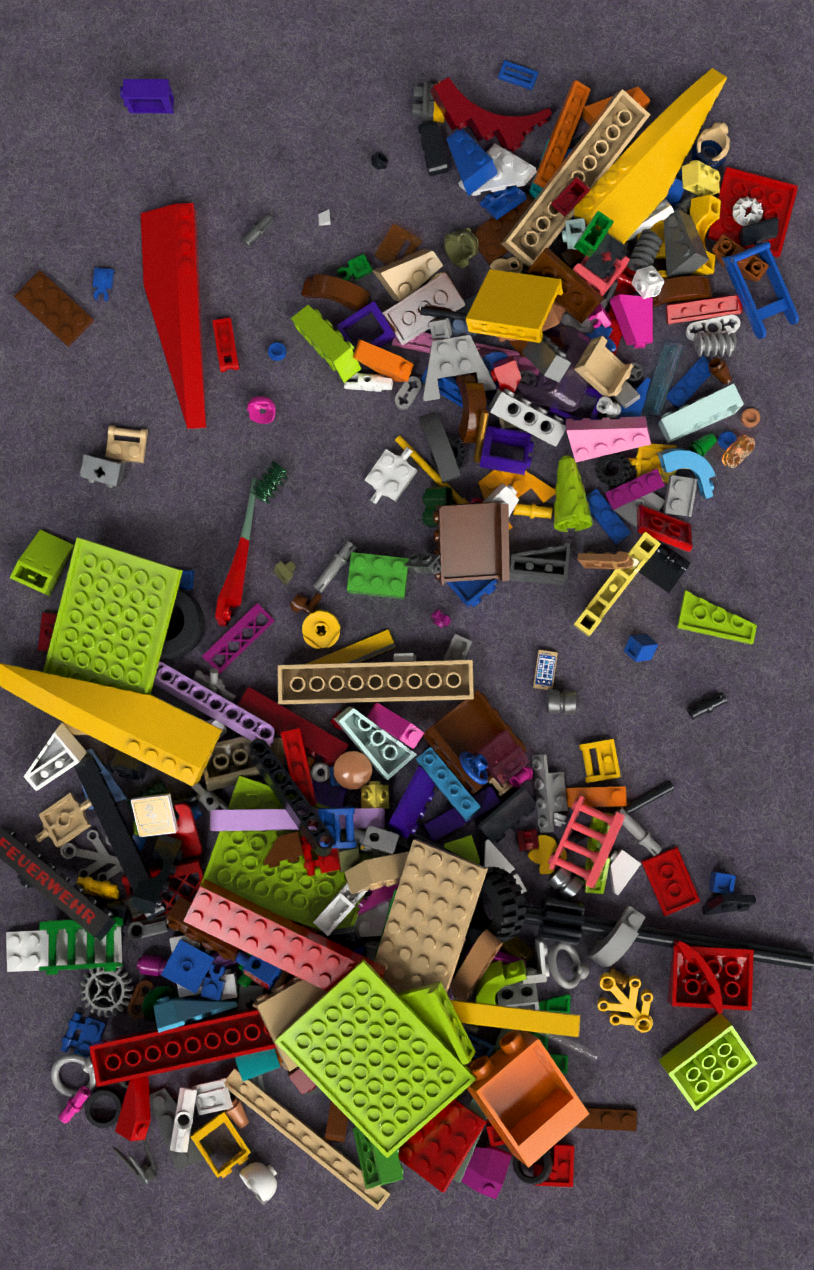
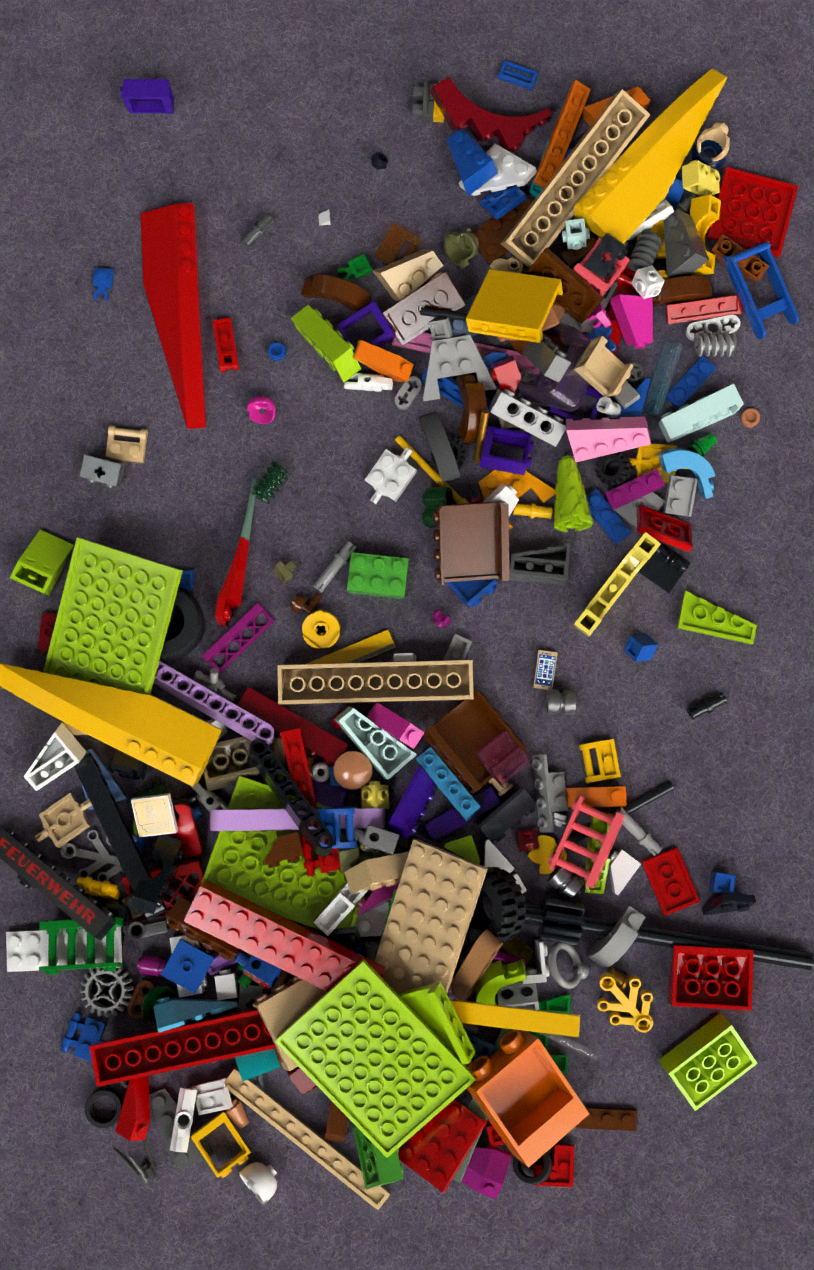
(54, 308): reddish brown plate -> none
(74, 1104): dark pink pin -> none
(86, 1065): light grey piece -> none
(214, 986): blue plate -> none
(424, 563): dark grey hinge -> none
(433, 148): black beam -> none
(474, 765): blue piece -> none
(523, 775): dark pink pin -> none
(570, 195): dark red slope -> none
(590, 237): green torso -> none
(606, 560): medium nougat hinge -> none
(714, 995): red slope -> none
(719, 369): reddish brown cone -> none
(726, 439): blue plate -> none
(738, 451): clear orange plate -> none
(739, 211): white gear -> none
(758, 232): black slope -> none

